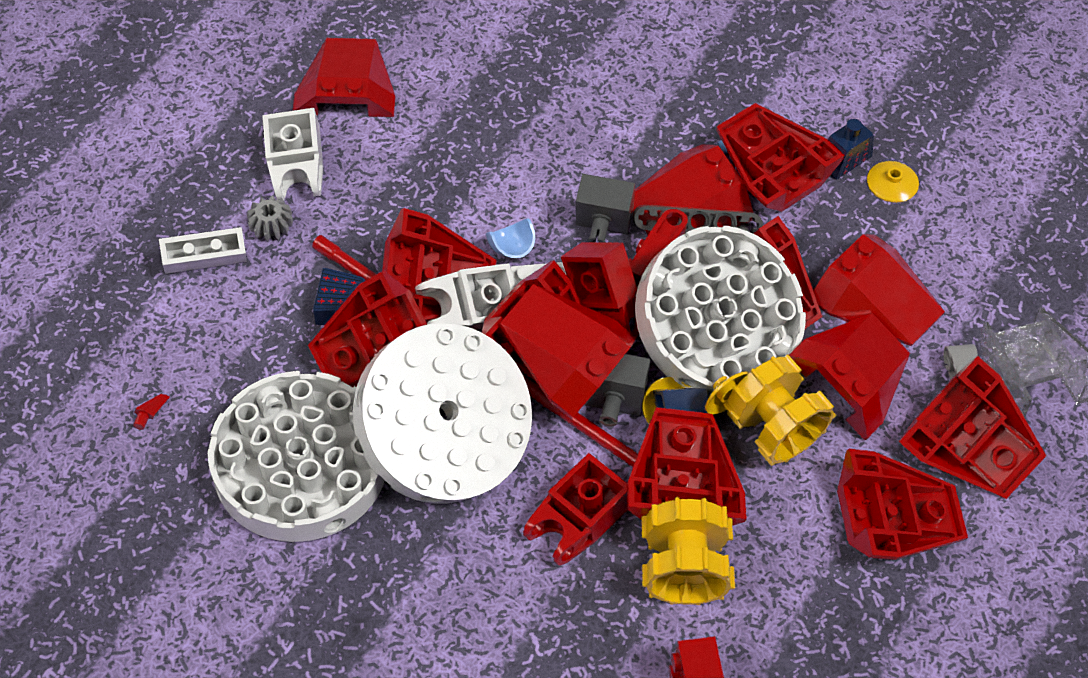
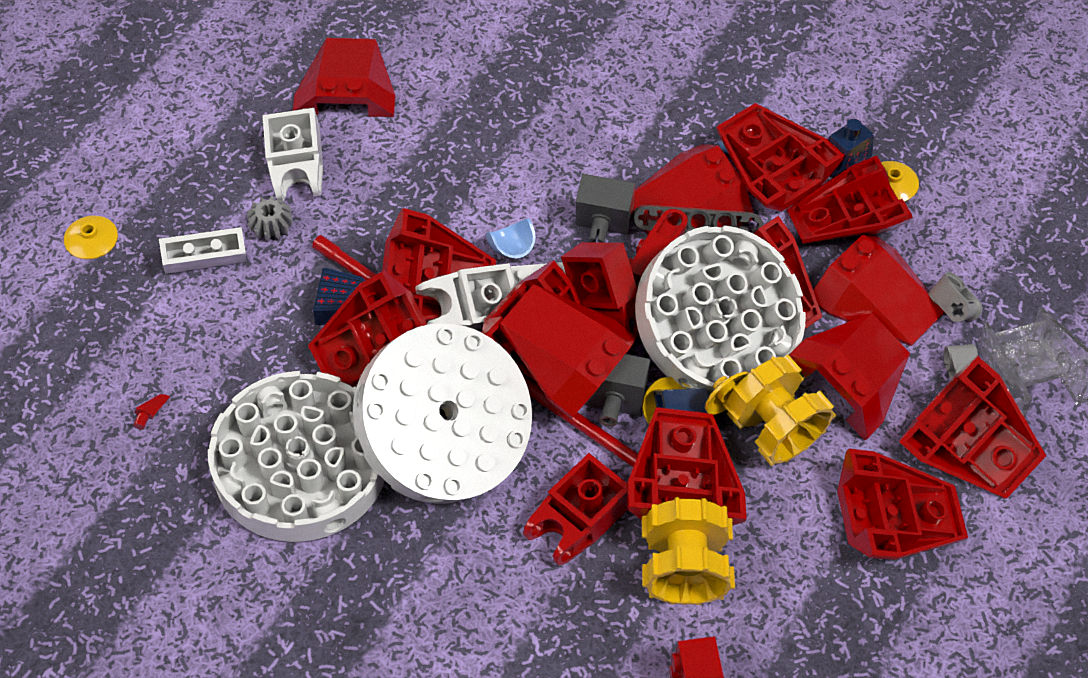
(93, 244): none -> yellow dish
(850, 205): none -> red wedge
(955, 298): none -> light grey piece

